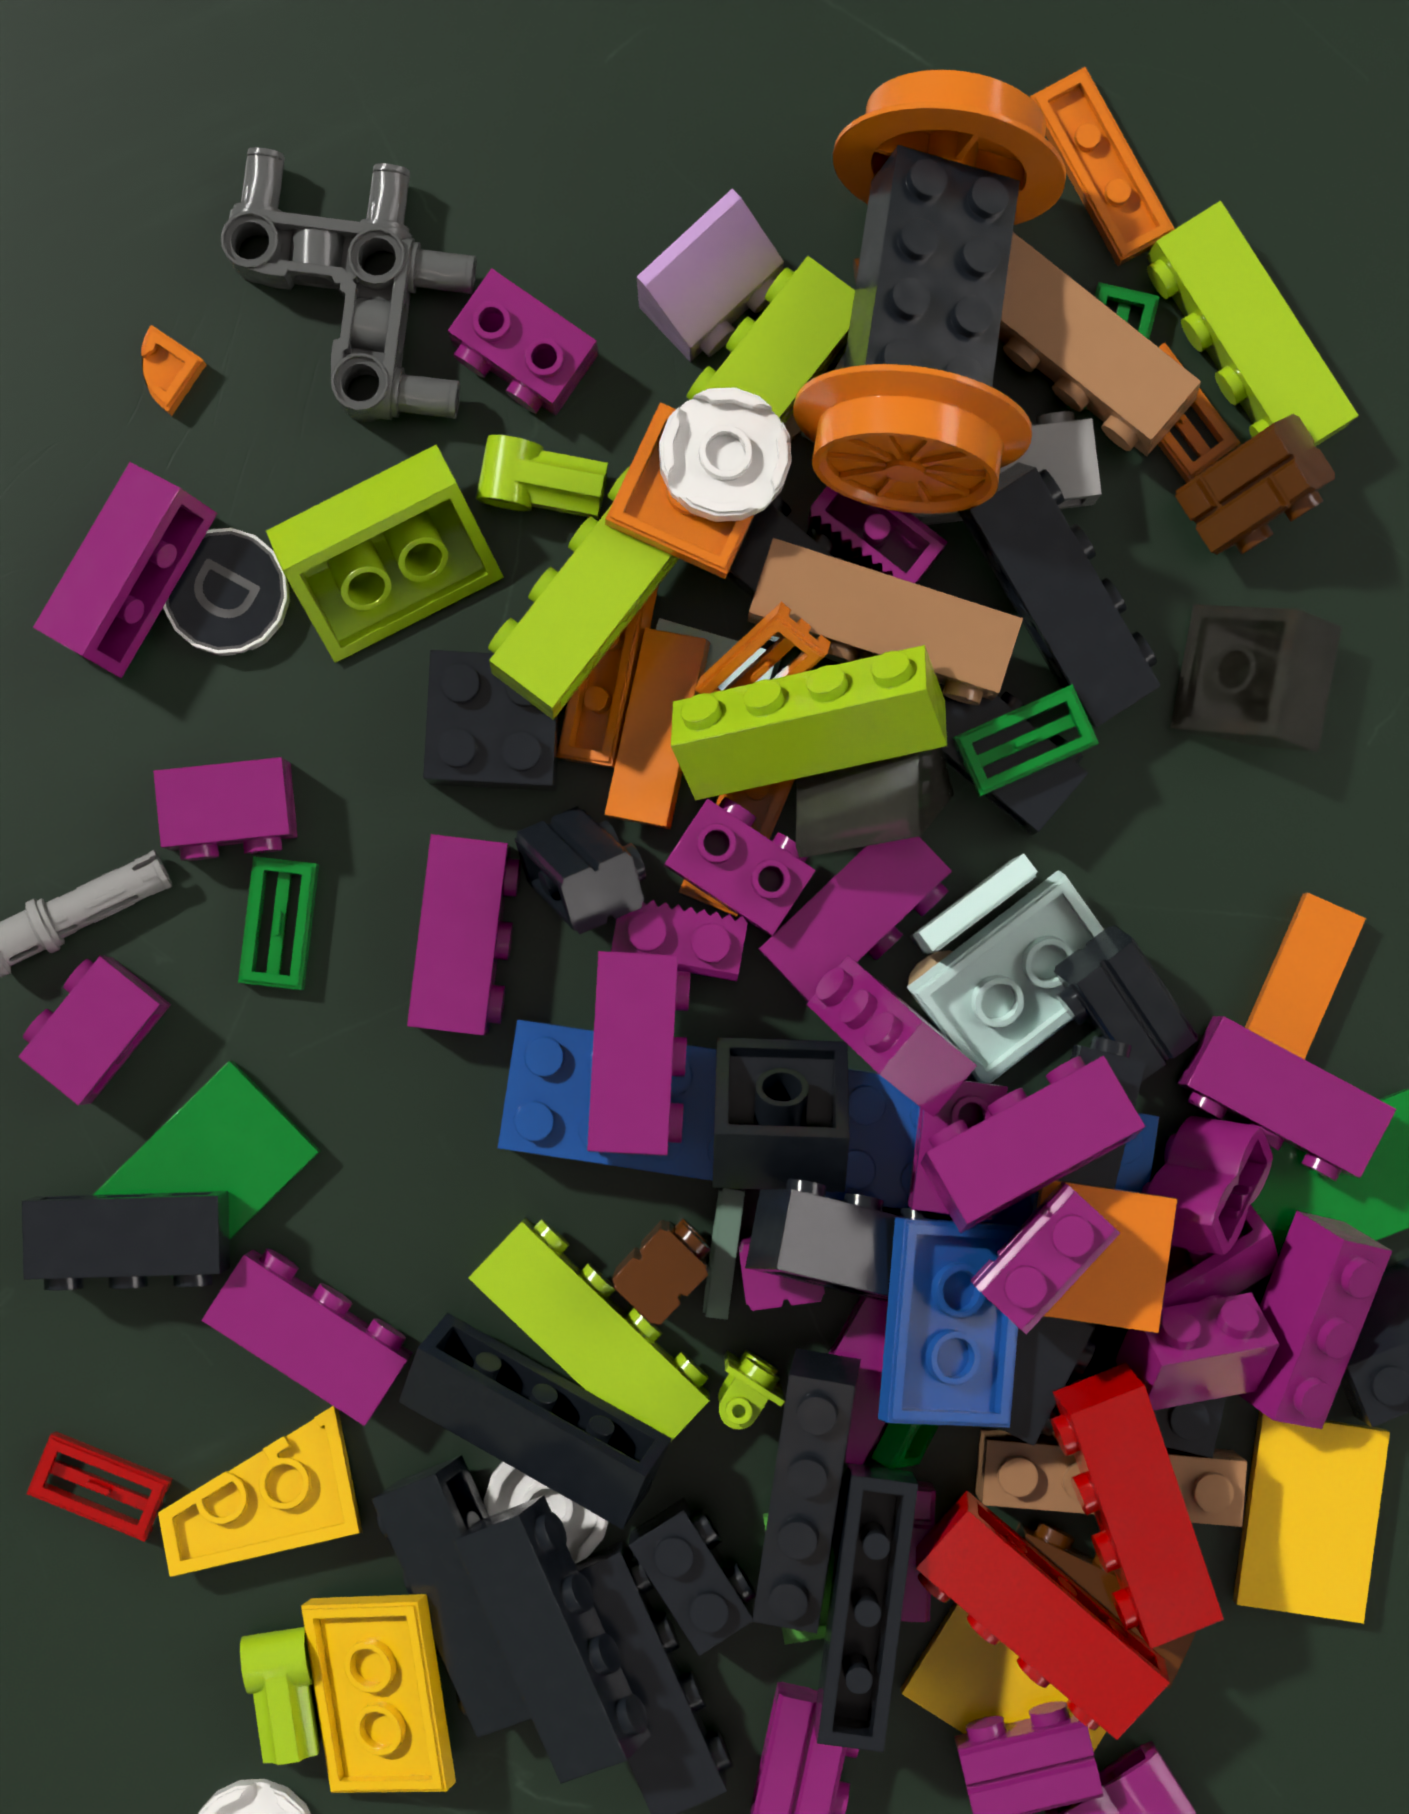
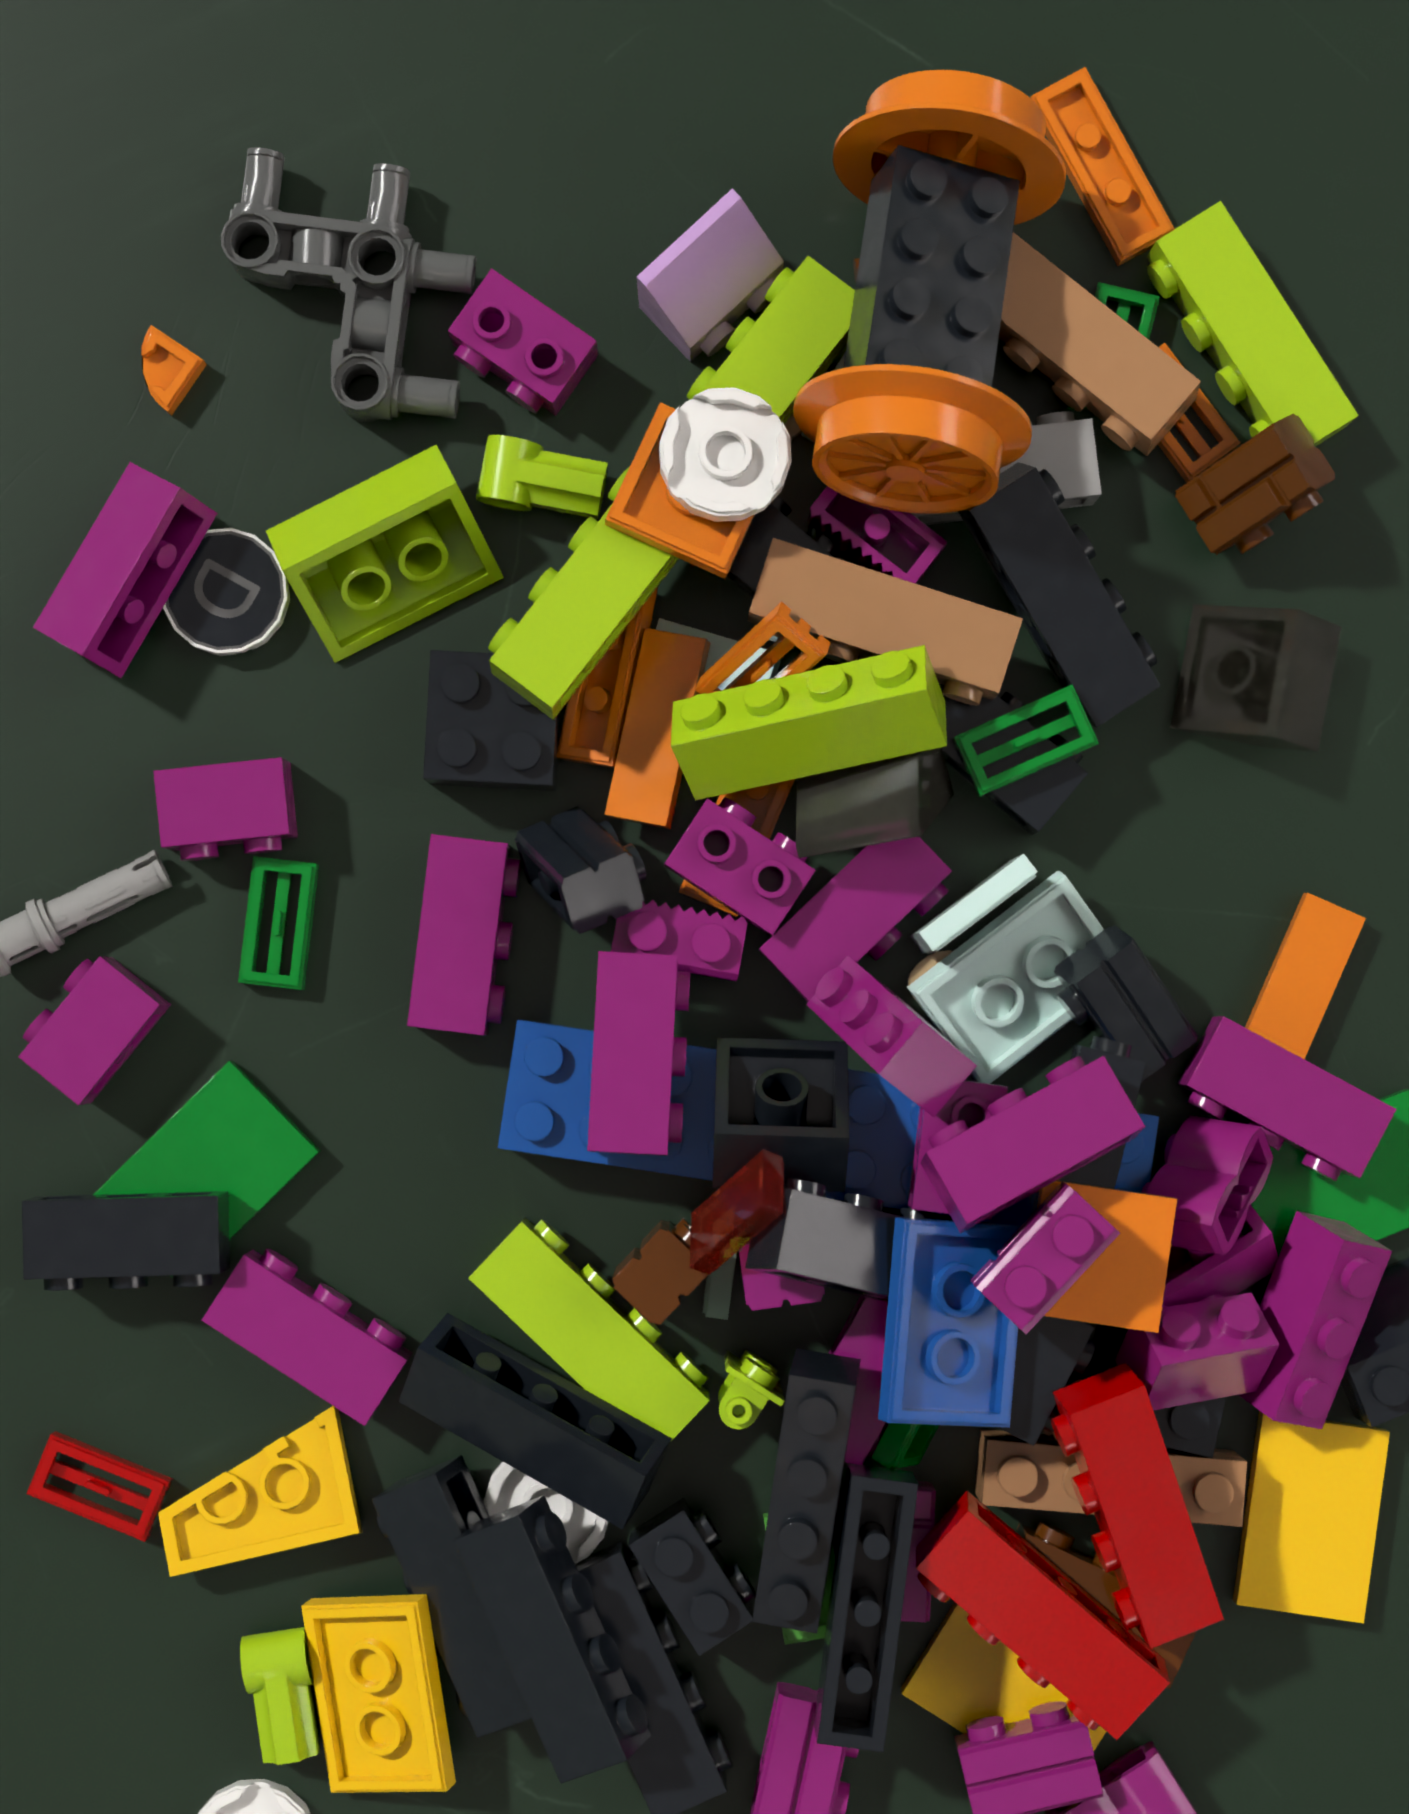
(737, 1212): none -> clear red tile

